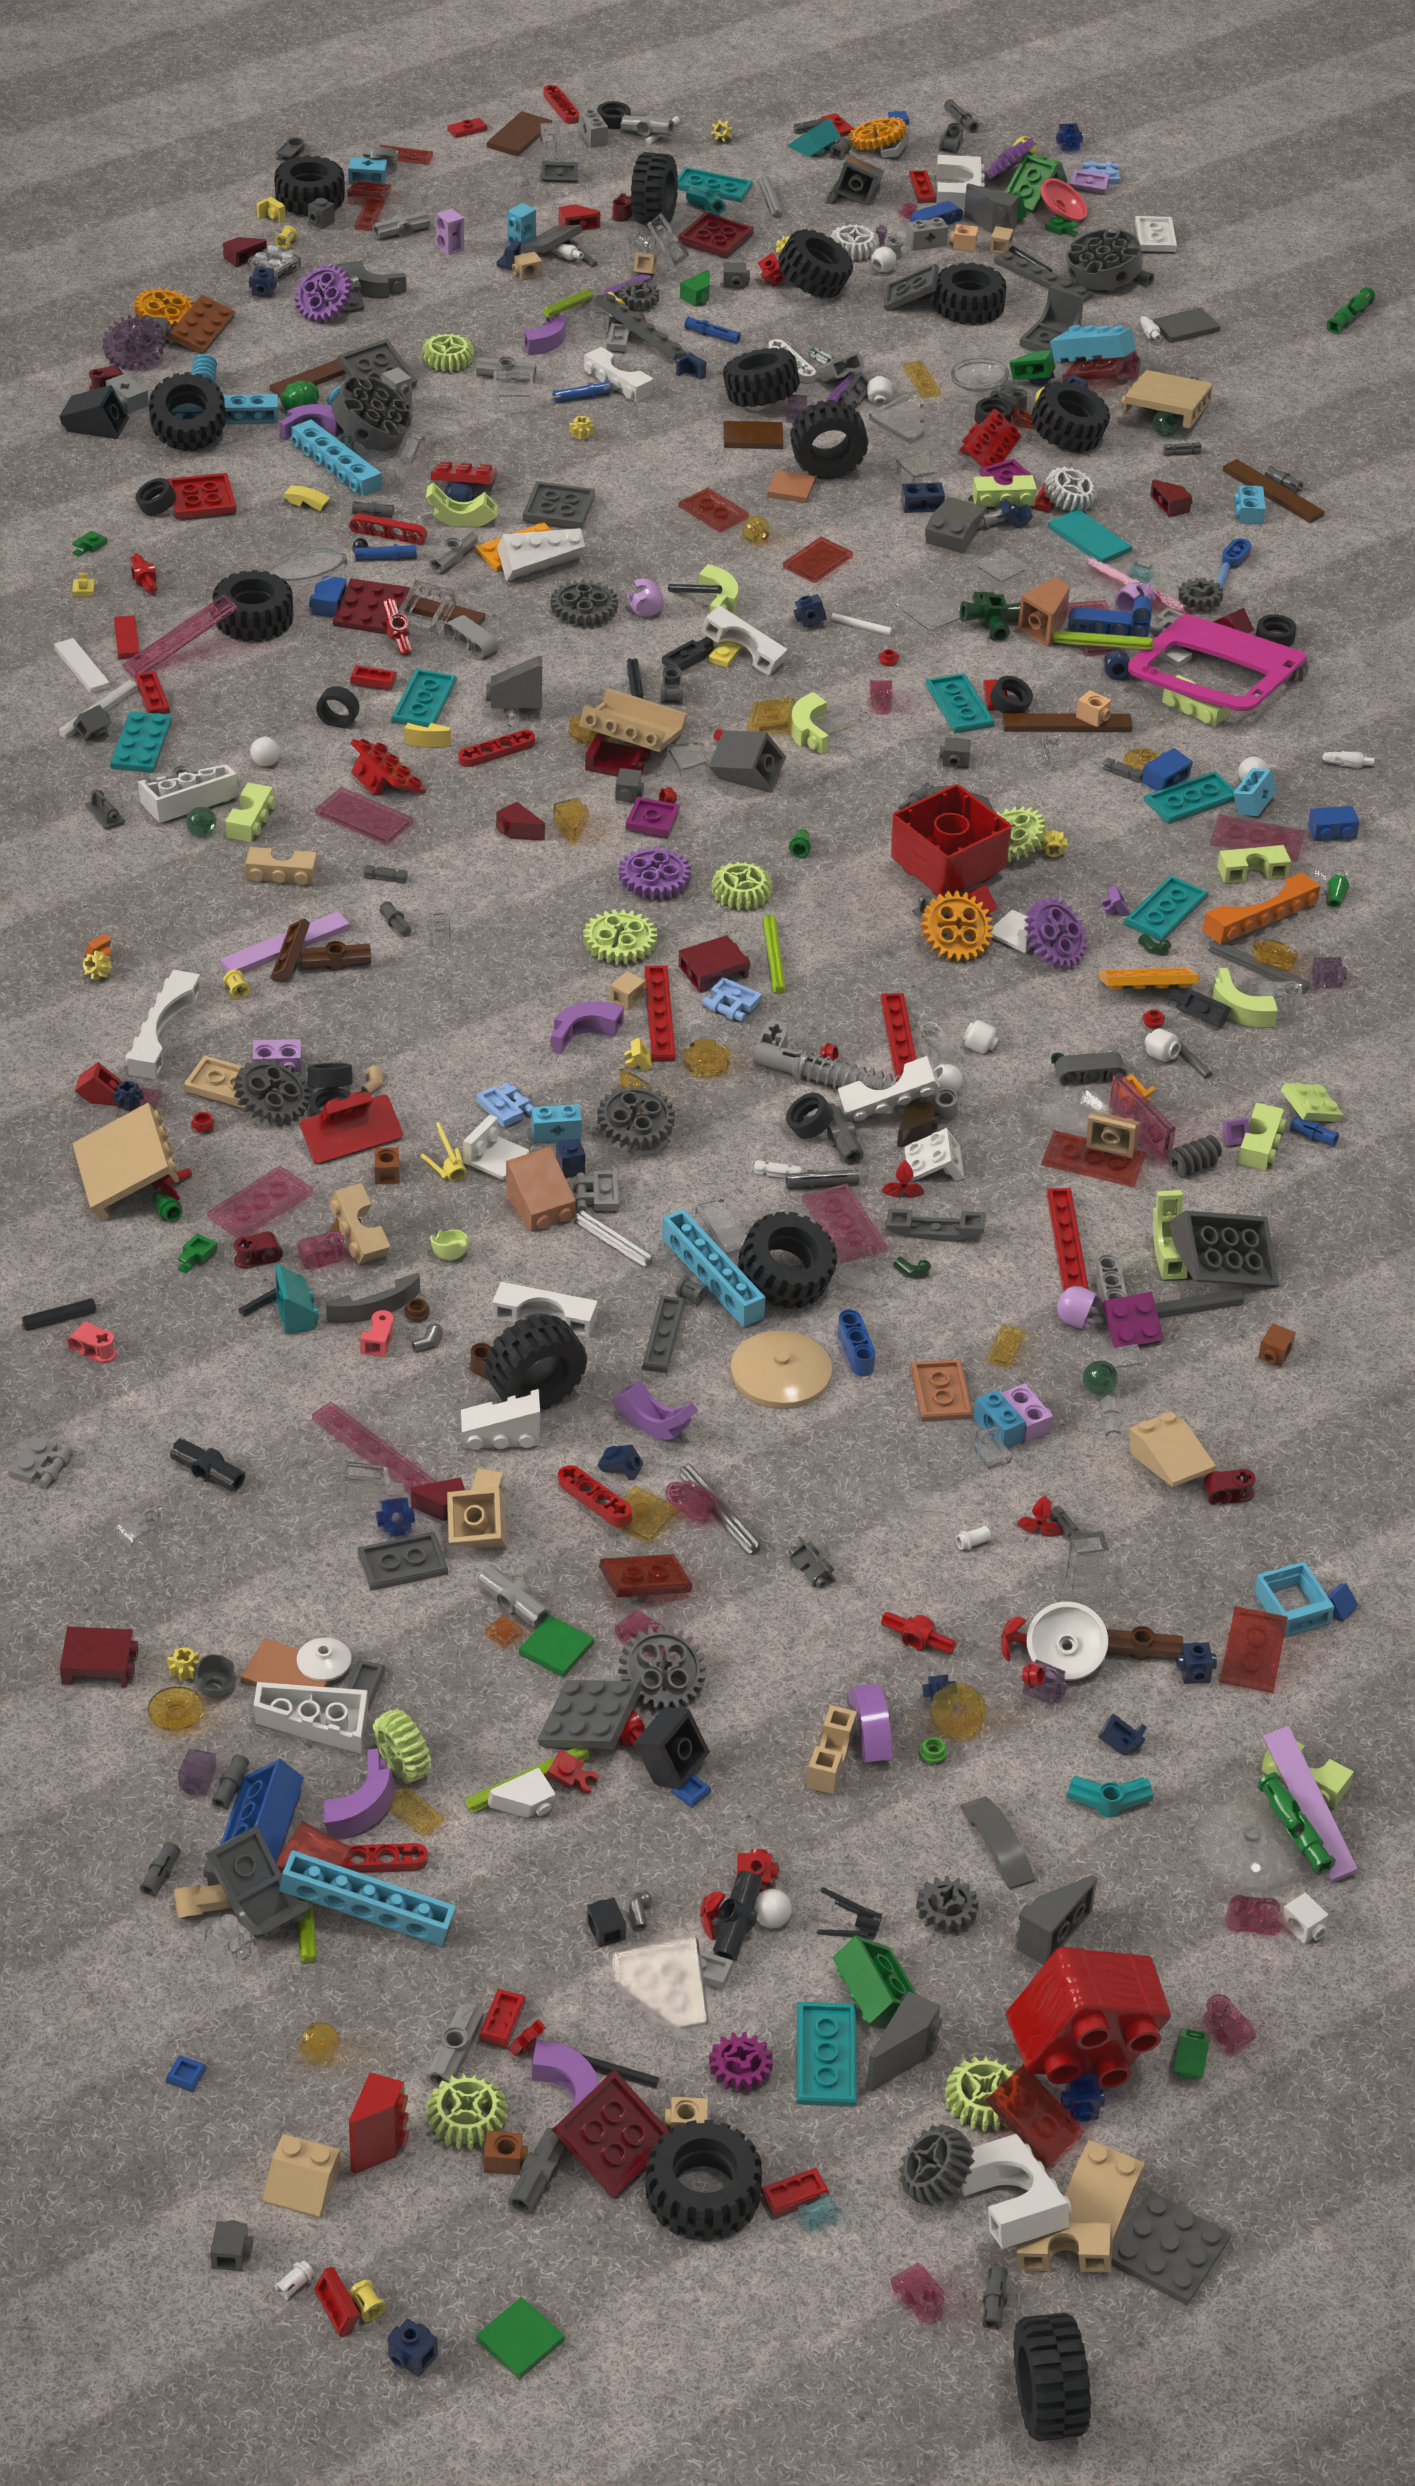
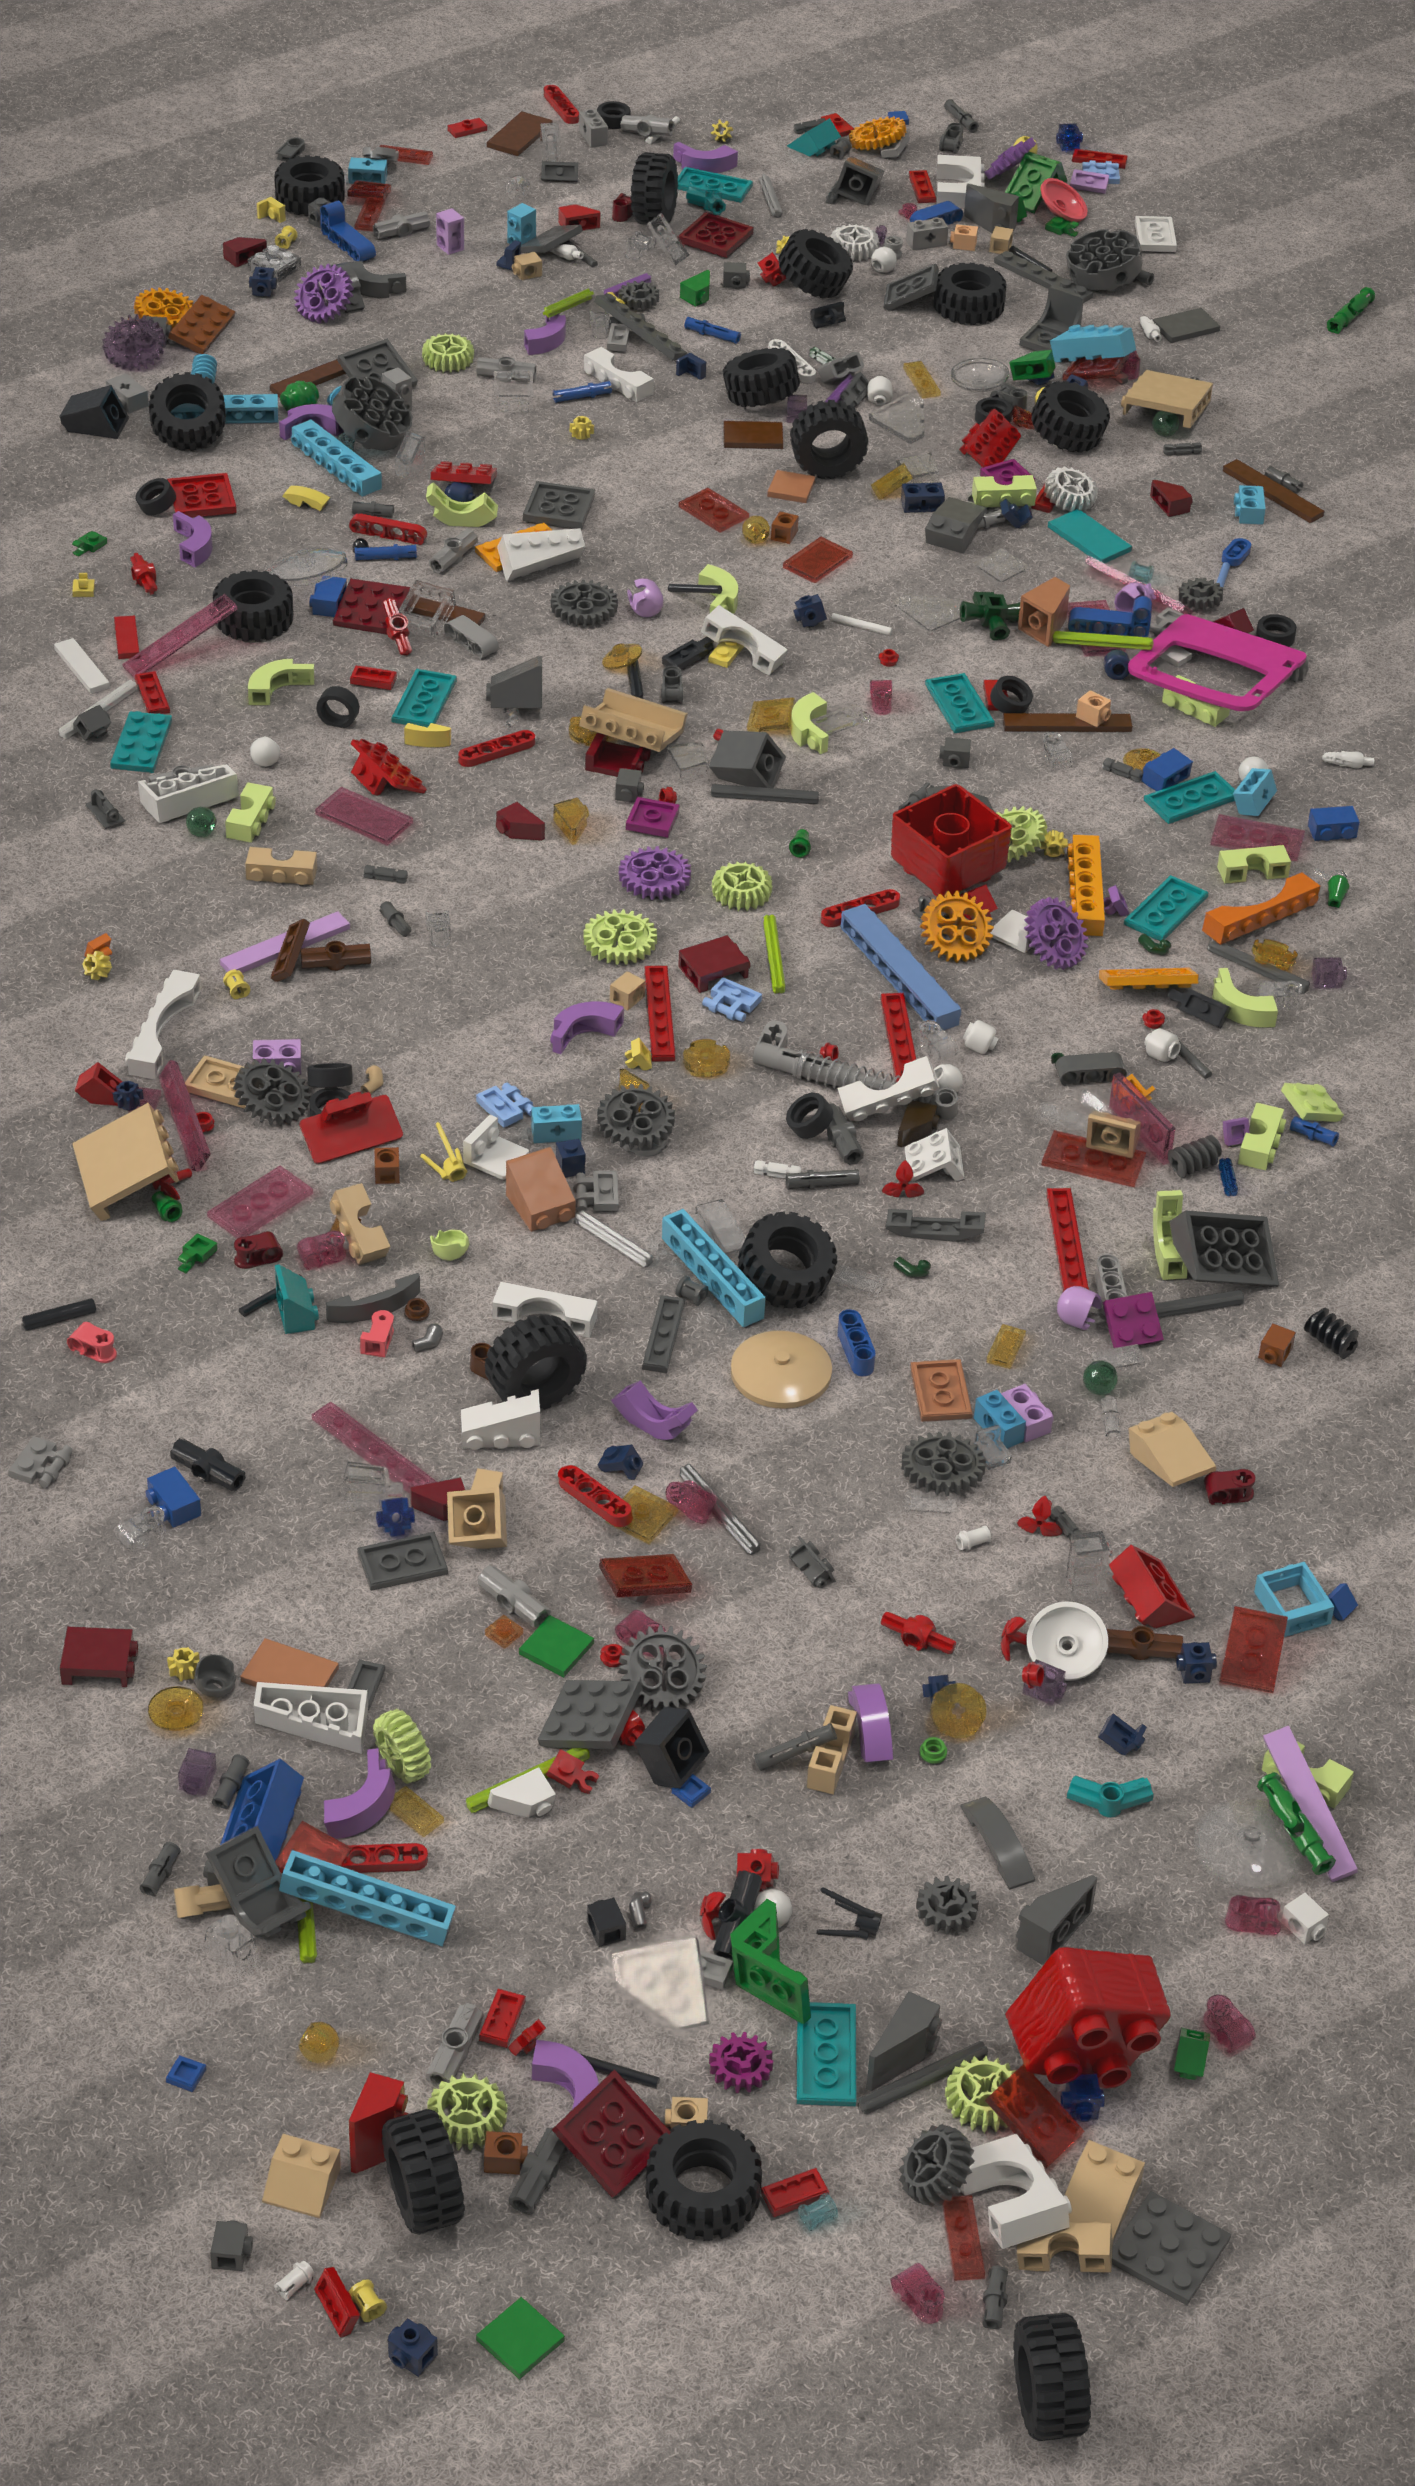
(99, 376): dark red piece -> none
(174, 1496): none -> blue brick
(184, 1115): none -> clear pink tile
(199, 542): none -> medium lavender arch
(275, 675): none -> yellowish green arch
(324, 1659): white dish -> none
(340, 232): none -> blue beam
(423, 2171): none -> black tyre
(610, 1659): none -> red plate
(622, 656): none -> clear yellow dish
(645, 263): tan brick -> none
(713, 161): none -> medium lavender arch
(759, 1966): none -> green bracket
(763, 793): none -> dark grey axle
(784, 527): none -> dark orange brick
(826, 1734): none -> dark grey pin
(828, 315): none -> black hips
(845, 1222): clear pink tile -> none
(873, 1979): green slope -> none
(883, 902): none -> red beam
(891, 481): none -> clear yellow tile
(900, 967): none -> medium blue brick
(920, 2078): none -> dark grey axle
(943, 1463): none -> dark grey gear
(963, 2238): none -> clear red tile
(1086, 883): none -> light orange brick
(1100, 157): none -> red tile
(1149, 1588): none -> red slope
(1228, 1177): none -> clear blue axle
(1332, 1332): none -> black piece

